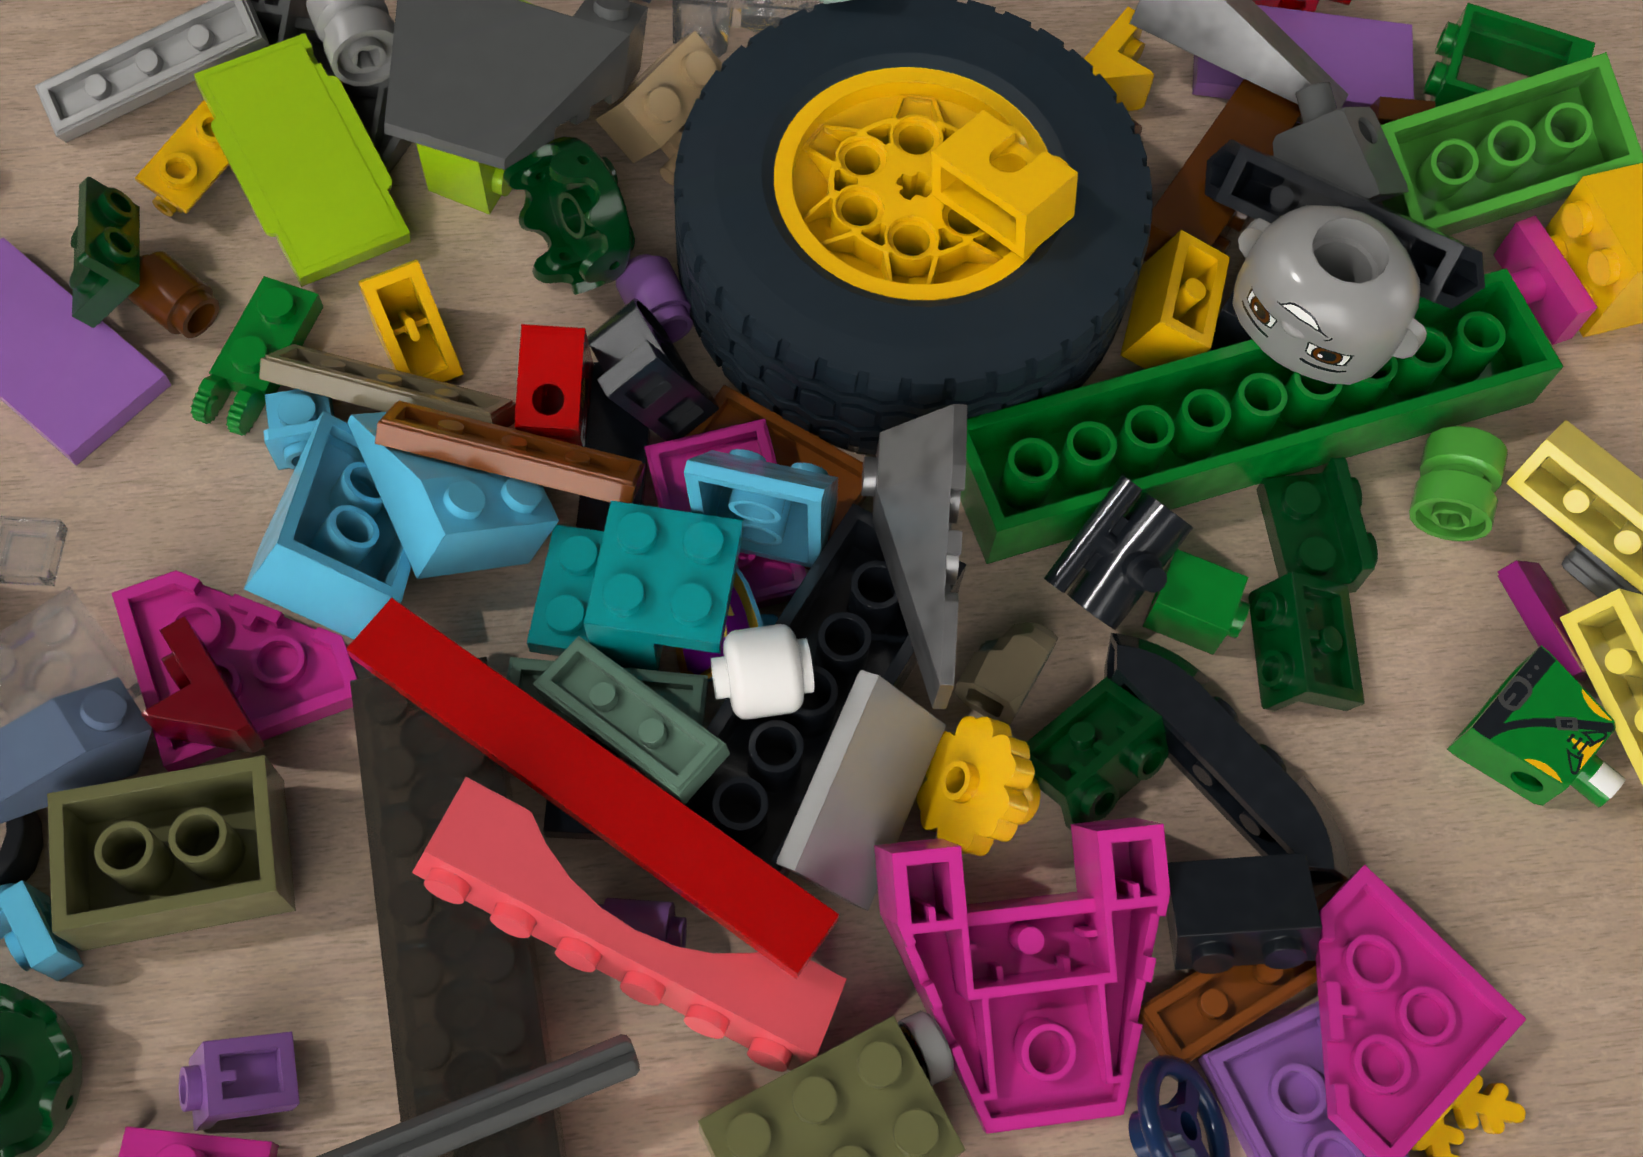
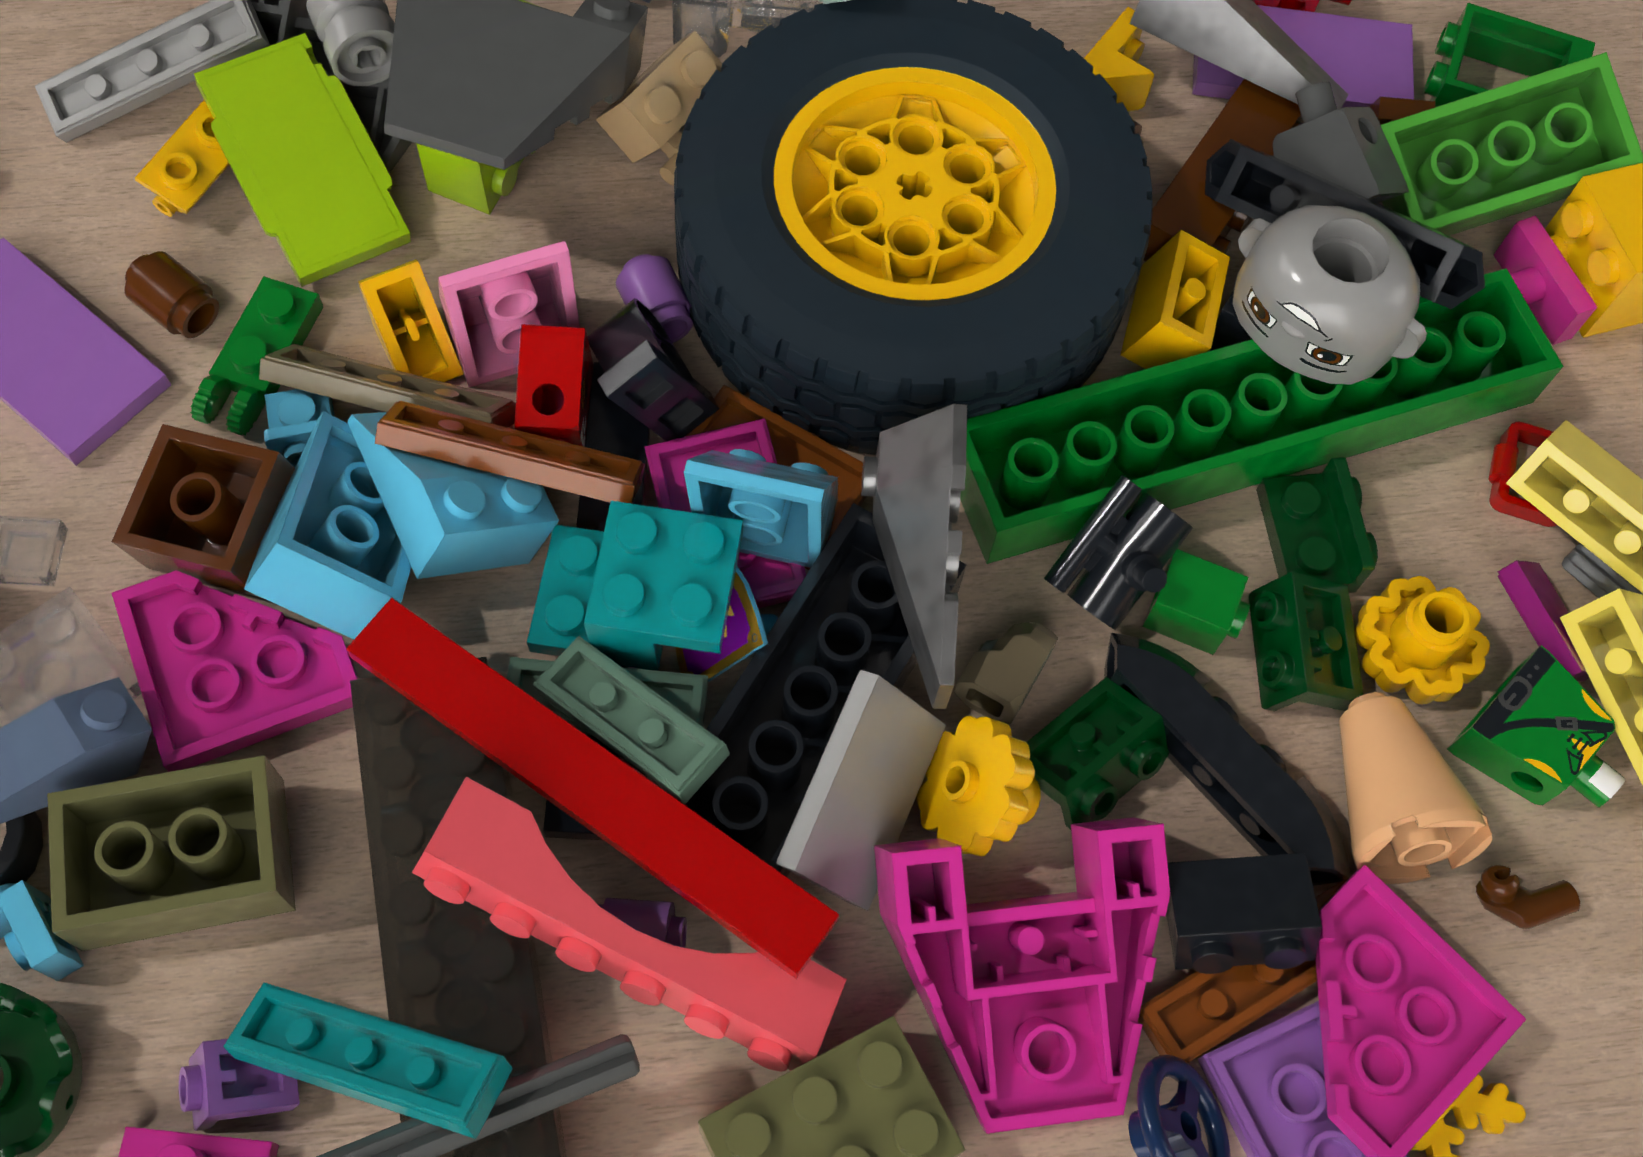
(104, 251): dark green bracket -> none
(203, 506): none -> reddish brown brick
(205, 705): dark red slope -> none
(370, 1059): none -> teal tile
(494, 299): none -> bright pink slope
(577, 211): dark green plate -> none
(763, 671): white head -> none
(928, 1046): light grey tile -> none
(992, 165): yellow brick -> none
(1403, 795): none -> light nougat cone
(1421, 640): none -> yellow plant
(1458, 483): bright green wheel -> none
(1504, 467): none -> red piece
(1521, 907): none -> reddish brown arm

